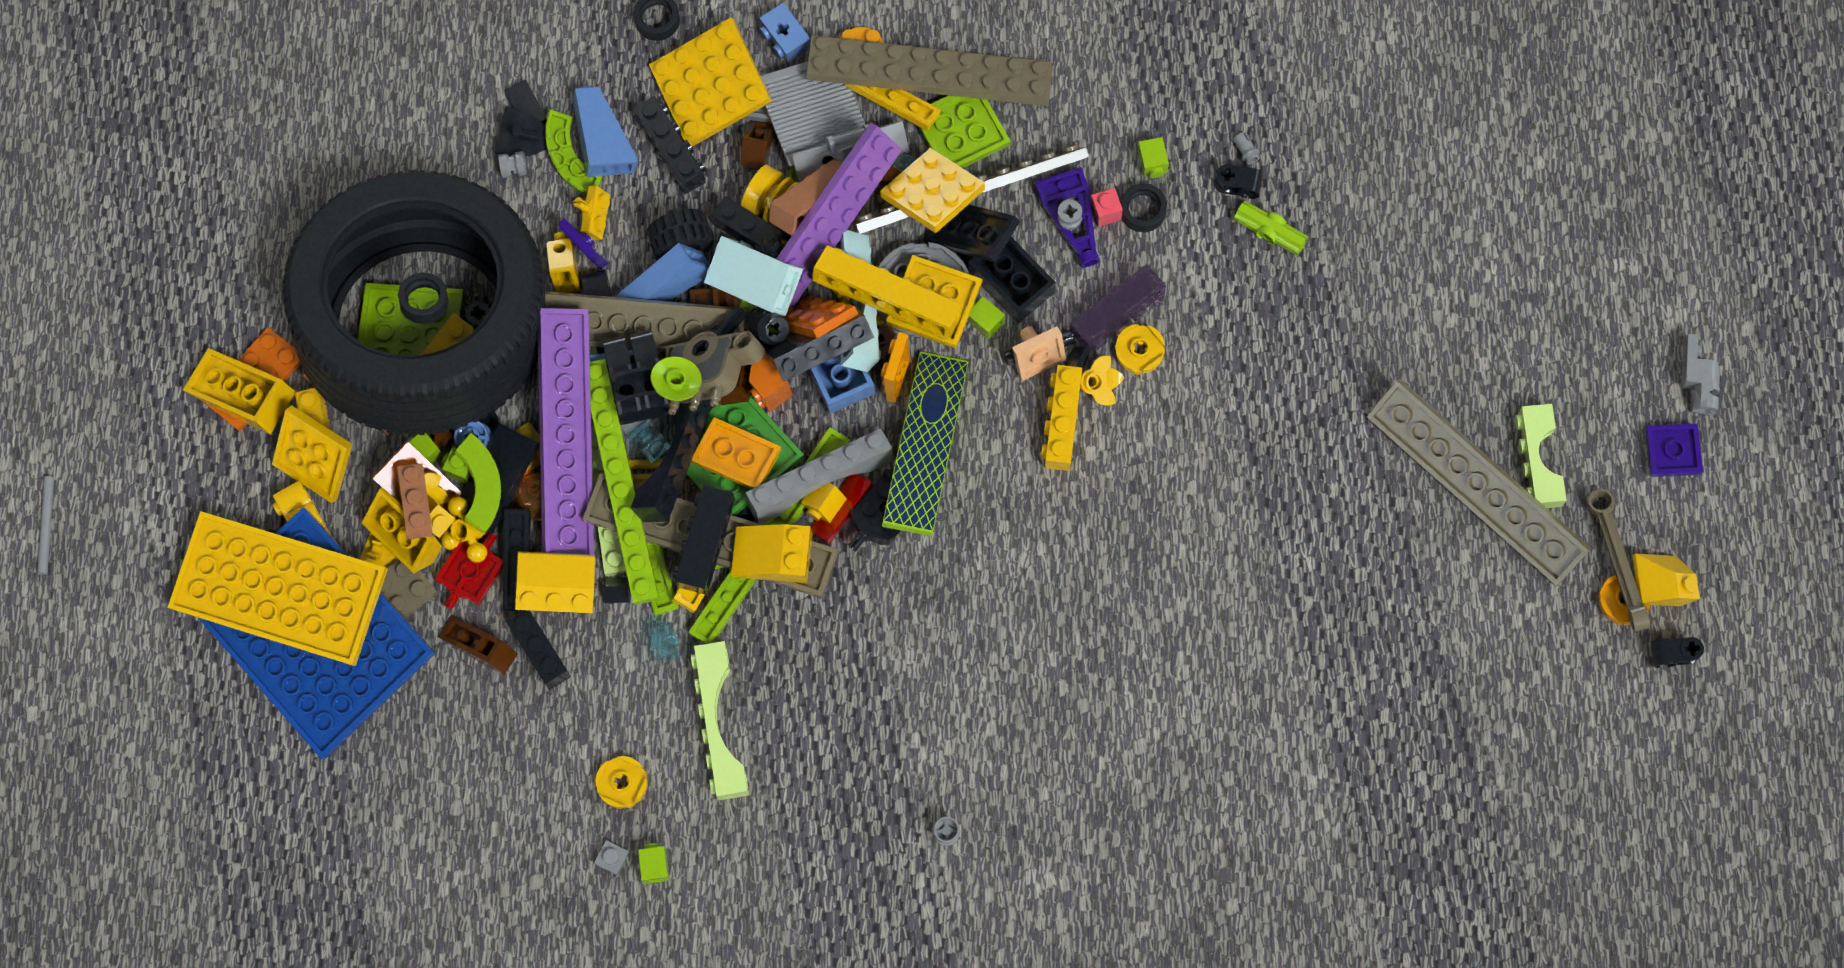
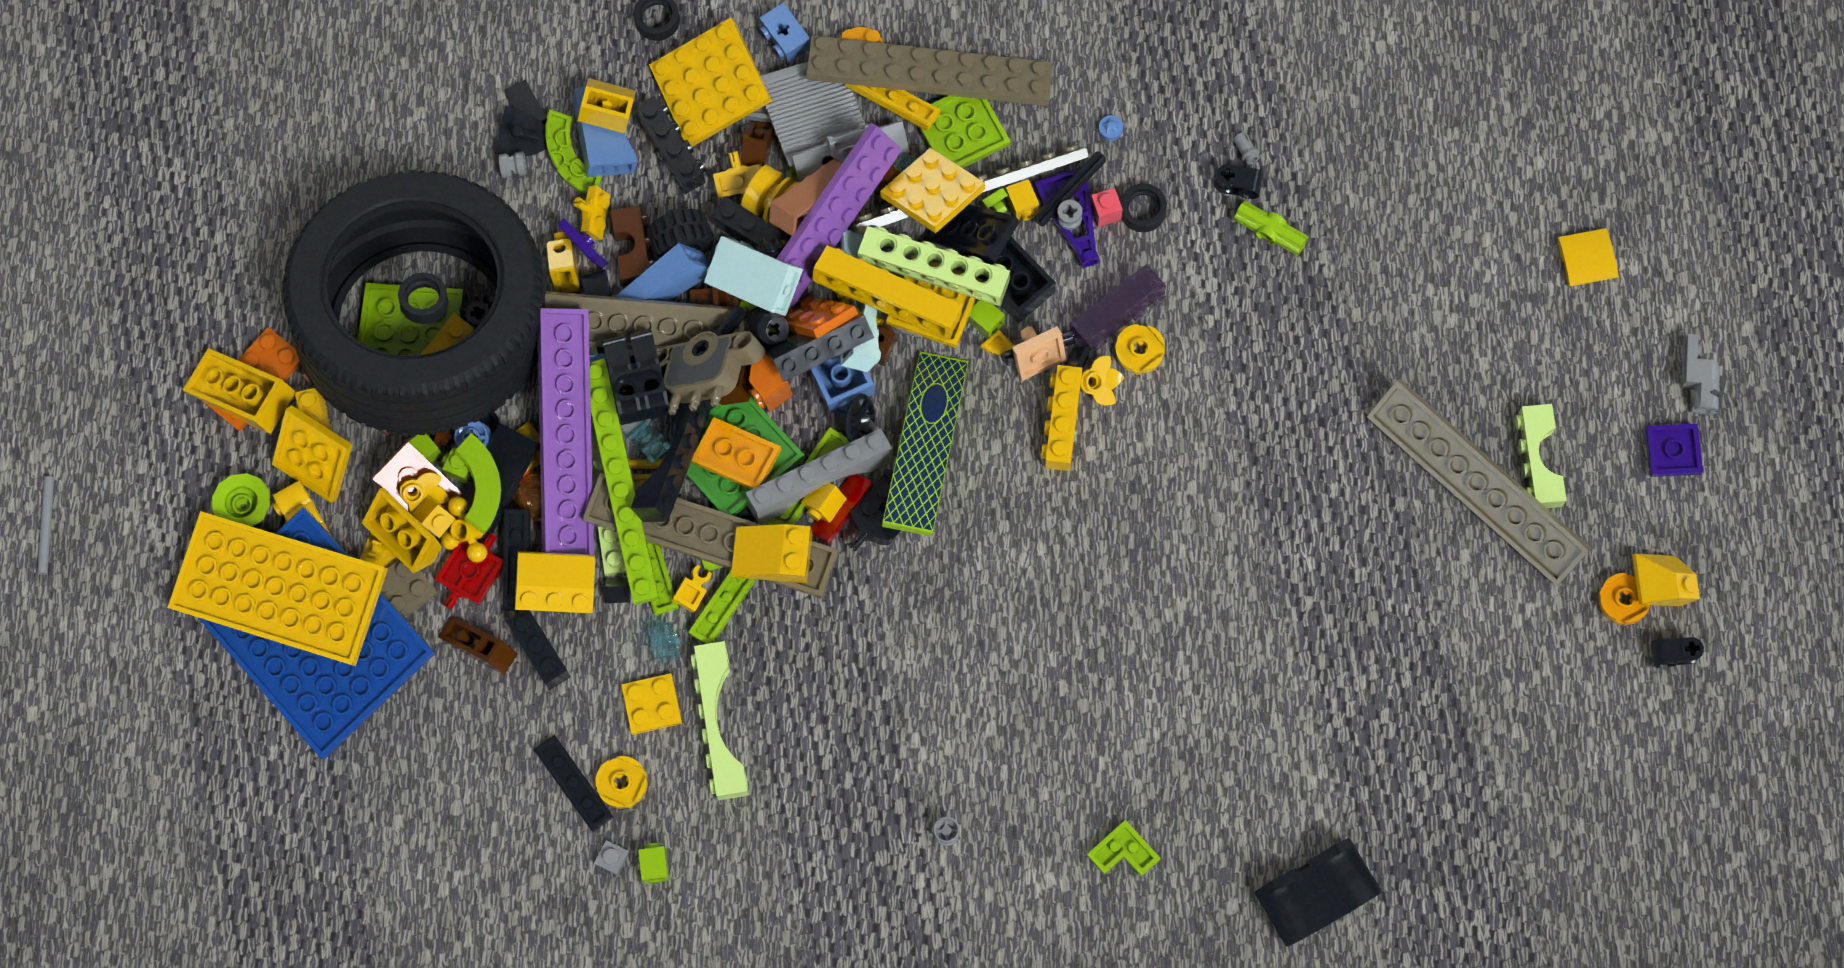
(241, 490): none -> lime hat
(414, 501): nougat plate -> none
(573, 783): none -> black tile
(606, 105): none -> yellow slope
(631, 226): none -> reddish brown arch
(651, 704): none -> yellow plate
(676, 370): lime dish -> none
(704, 539): black brick -> none
(736, 178): none -> yellow plate
(852, 419): none -> black wheel
(894, 371): light orange plate -> none
(941, 276): none -> yellowish green brick
(994, 201): none -> lime tile
(997, 343): none -> yellow tile
(1022, 200): none -> yellow brick
(1070, 188): none -> black axle
(1110, 128): none -> medium blue tile
(1126, 844): none -> lime plate
(1153, 157): lime brick -> none
(1318, 893): none -> black panel
(1588, 257): none -> yellow slope
(1636, 609): dark tan piece -> none

